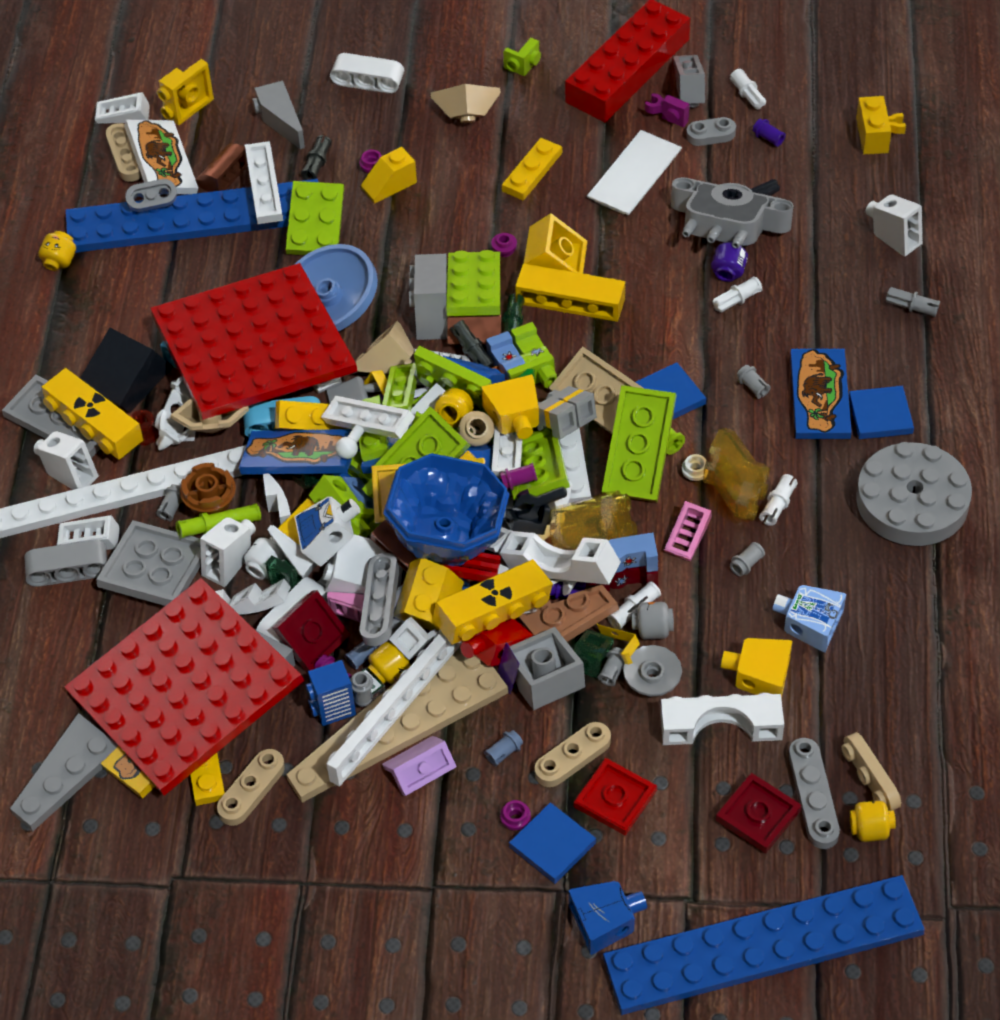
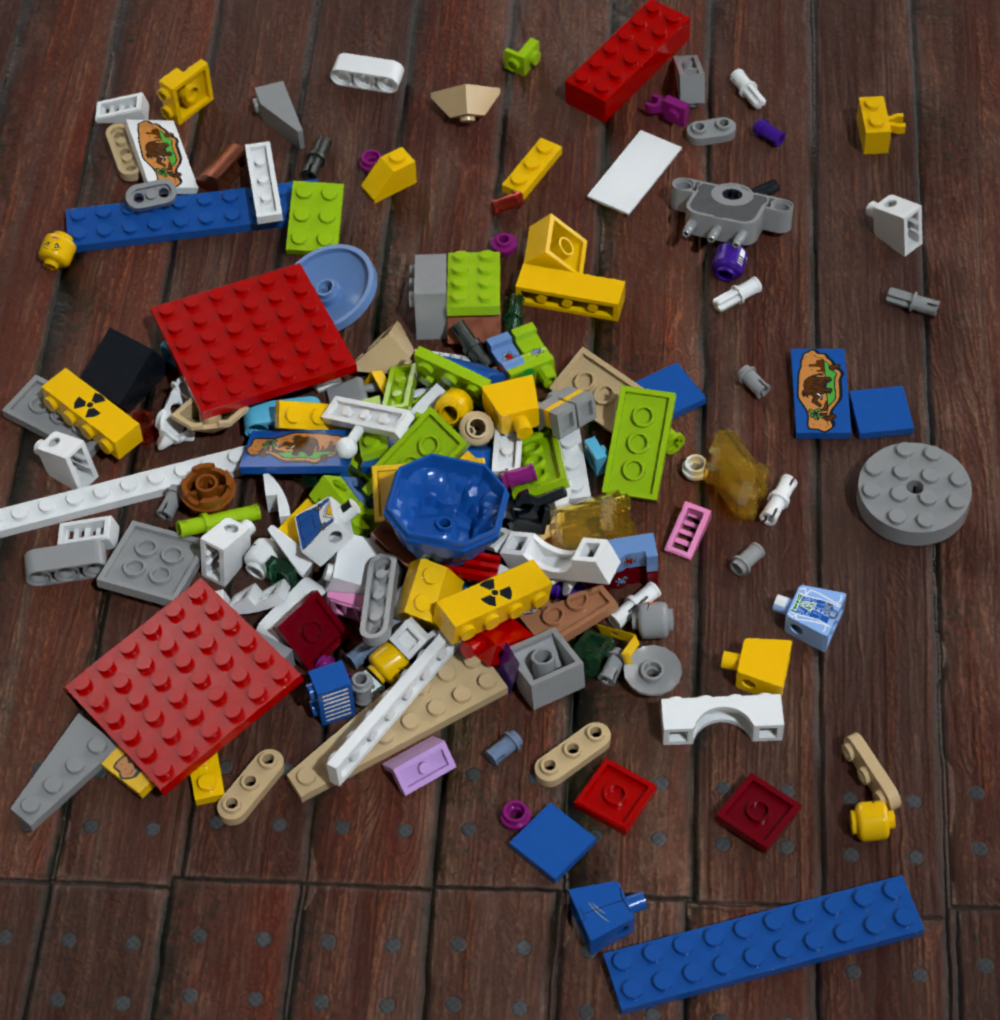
(507, 202): none -> clear red pin
(596, 455): none -> medium azure plate
(814, 793): light grey plate -> none

